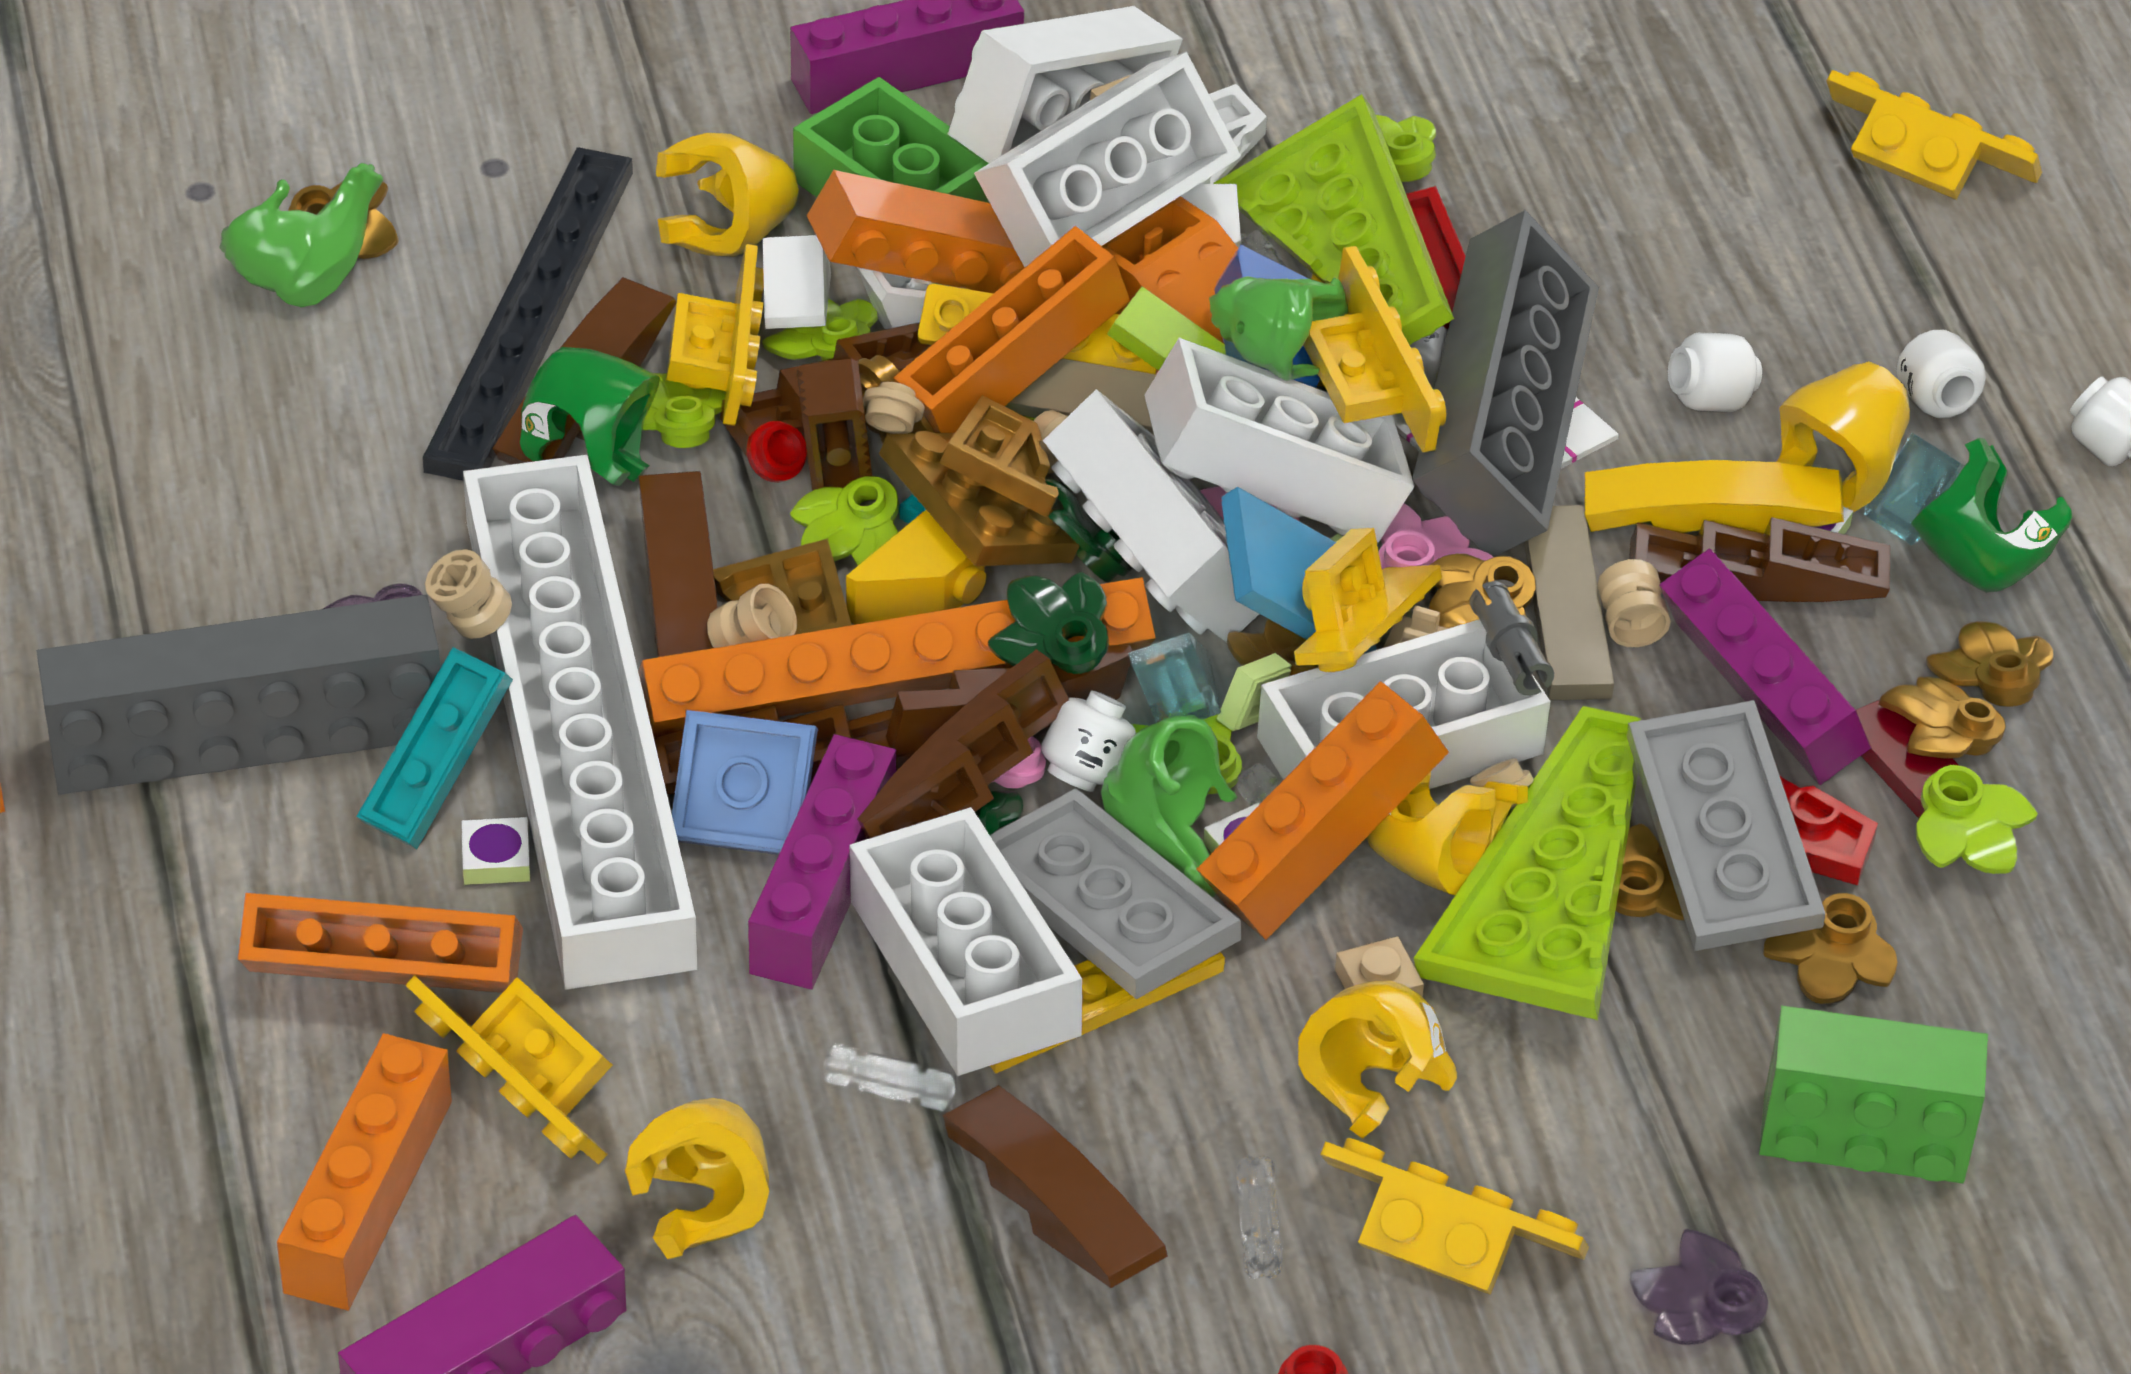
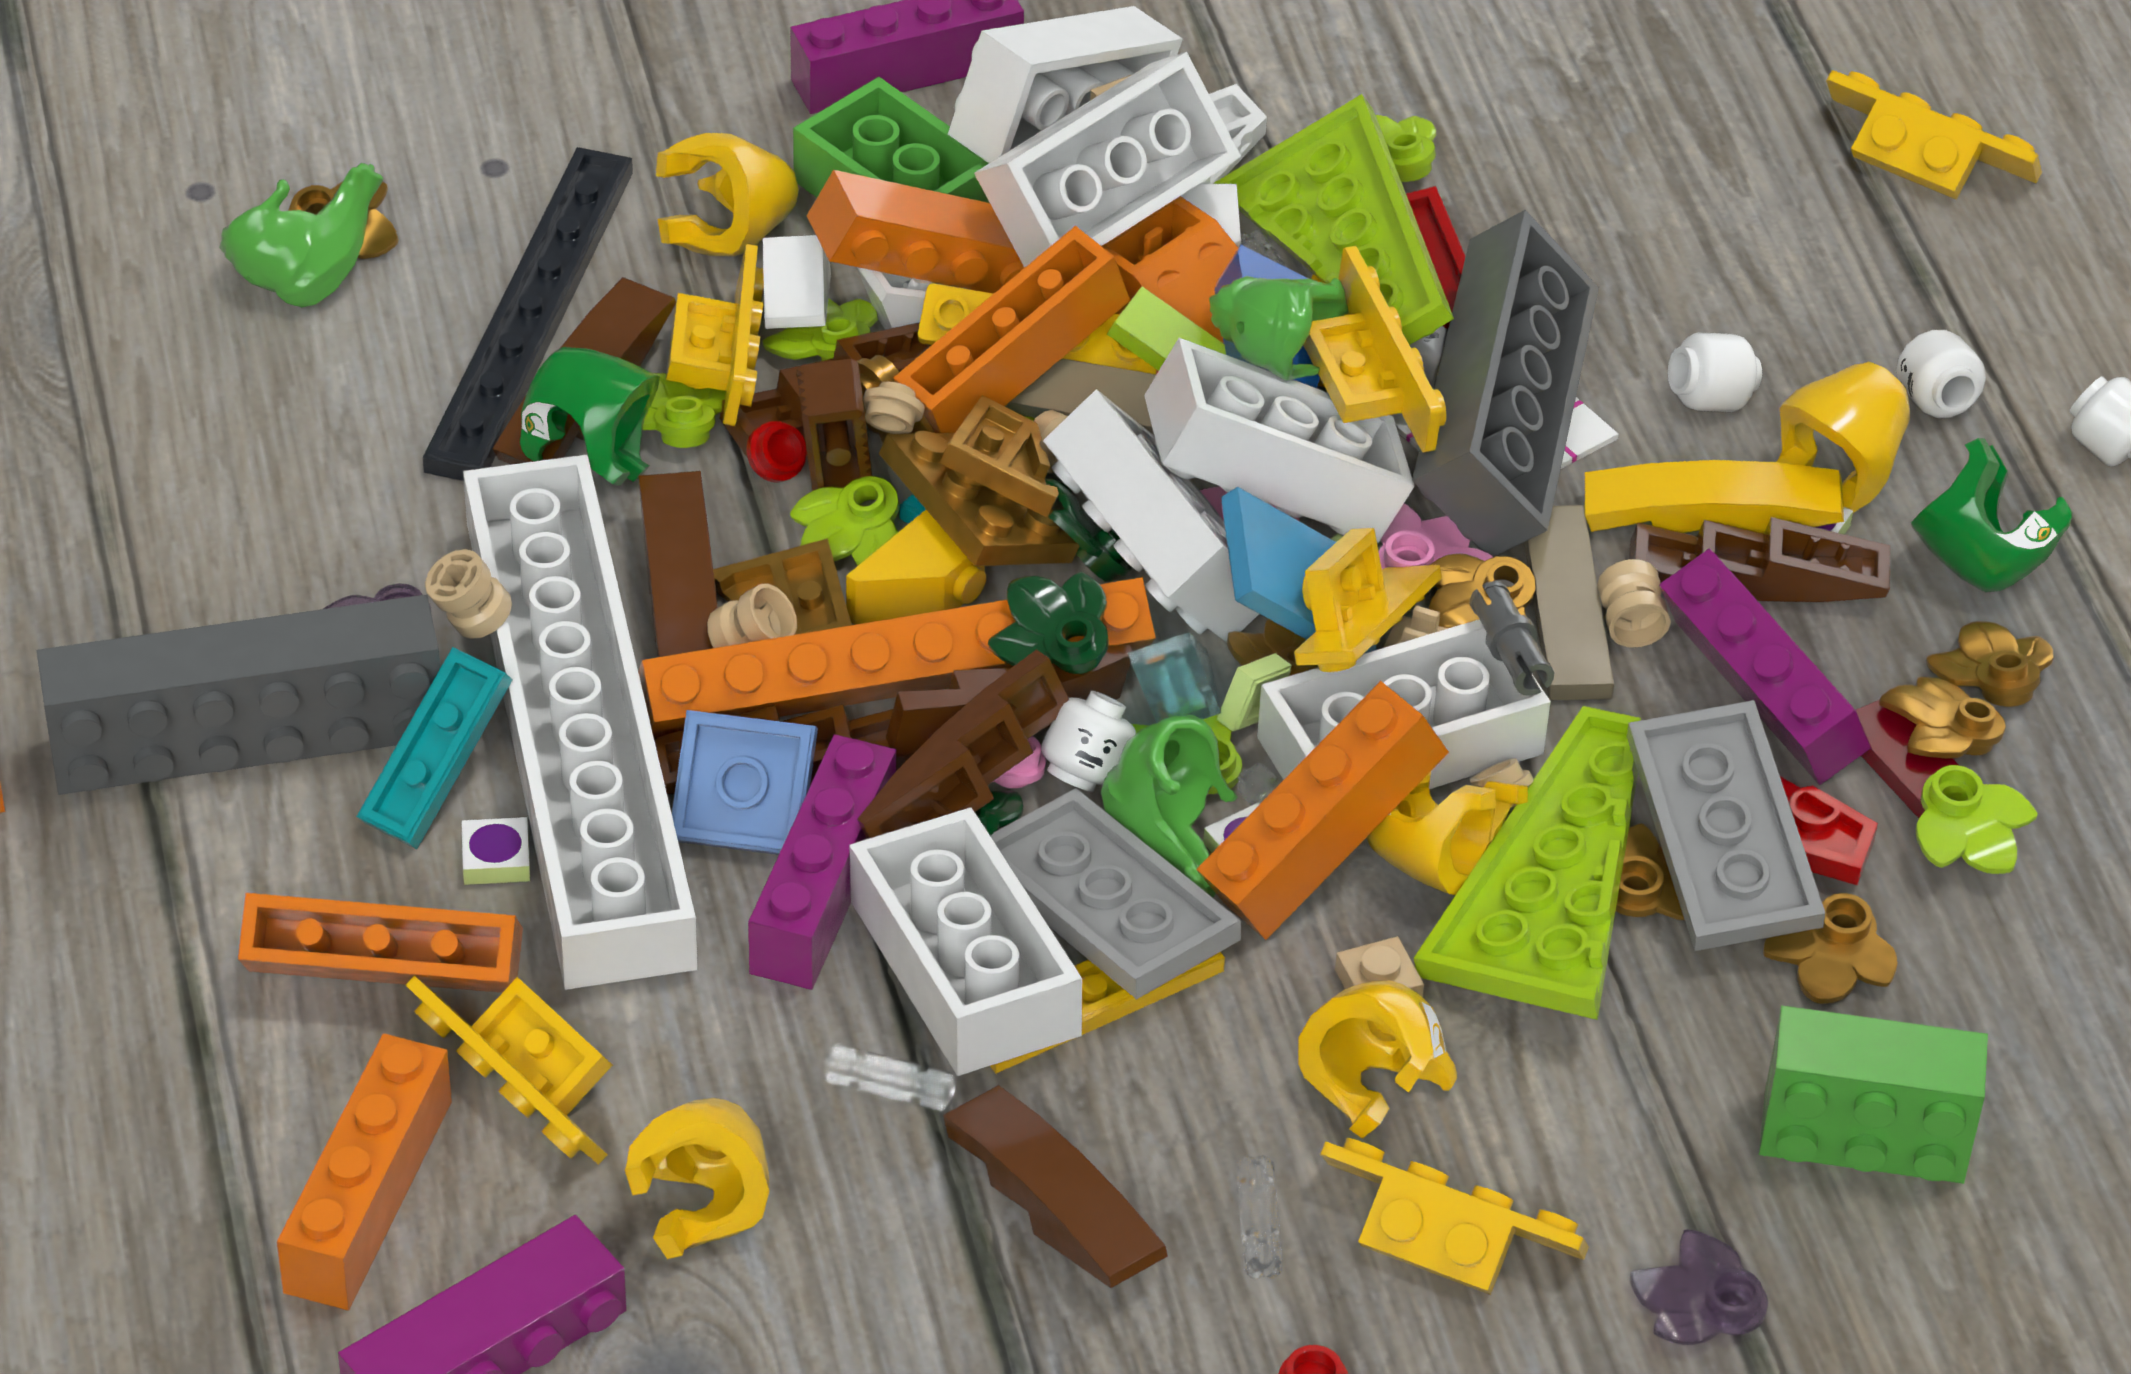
(1916, 479): clear light blue slope -> none

